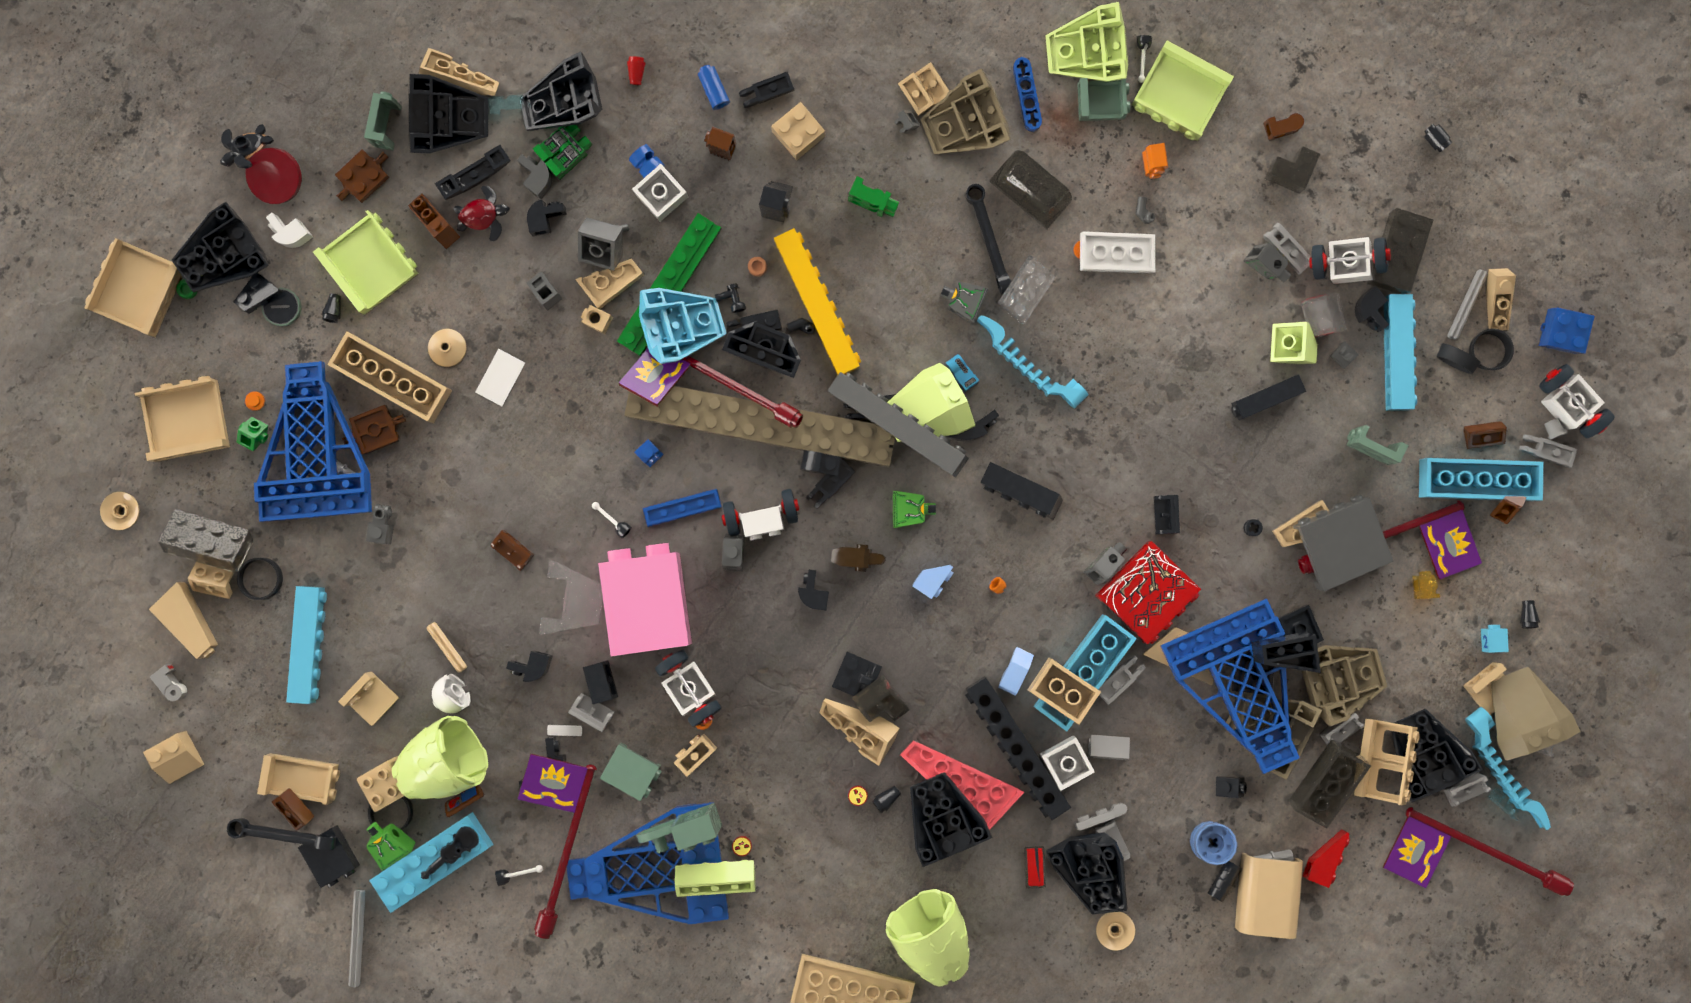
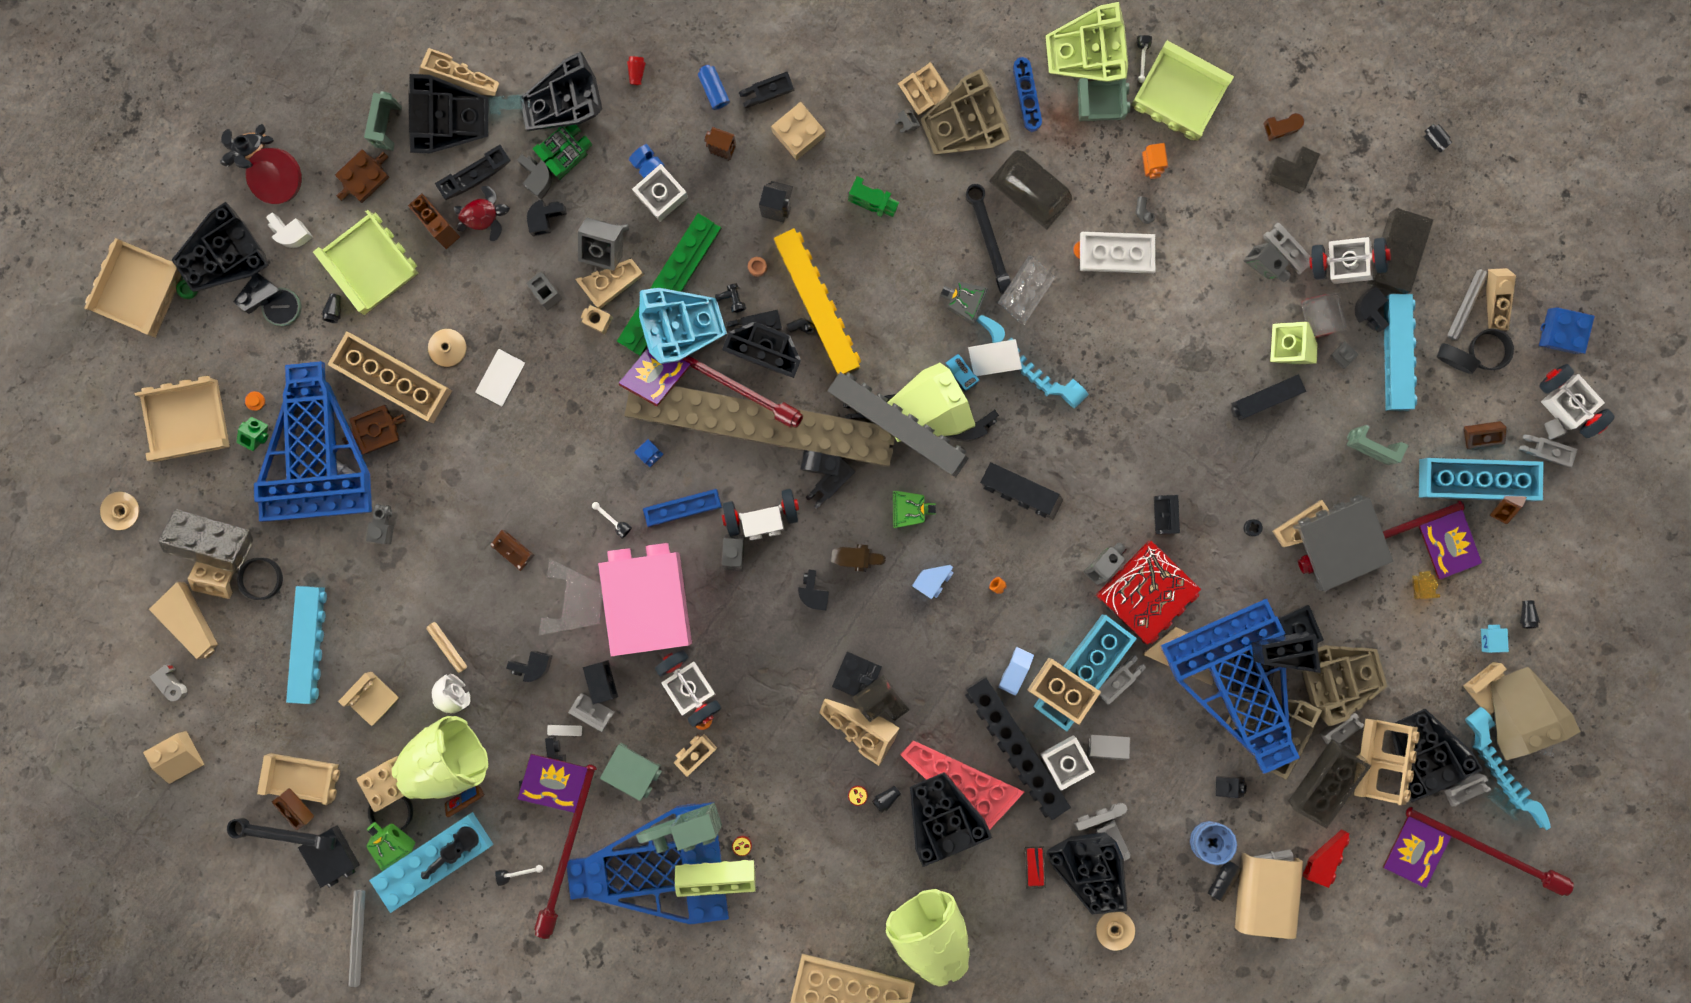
(995, 357): none -> white sticker

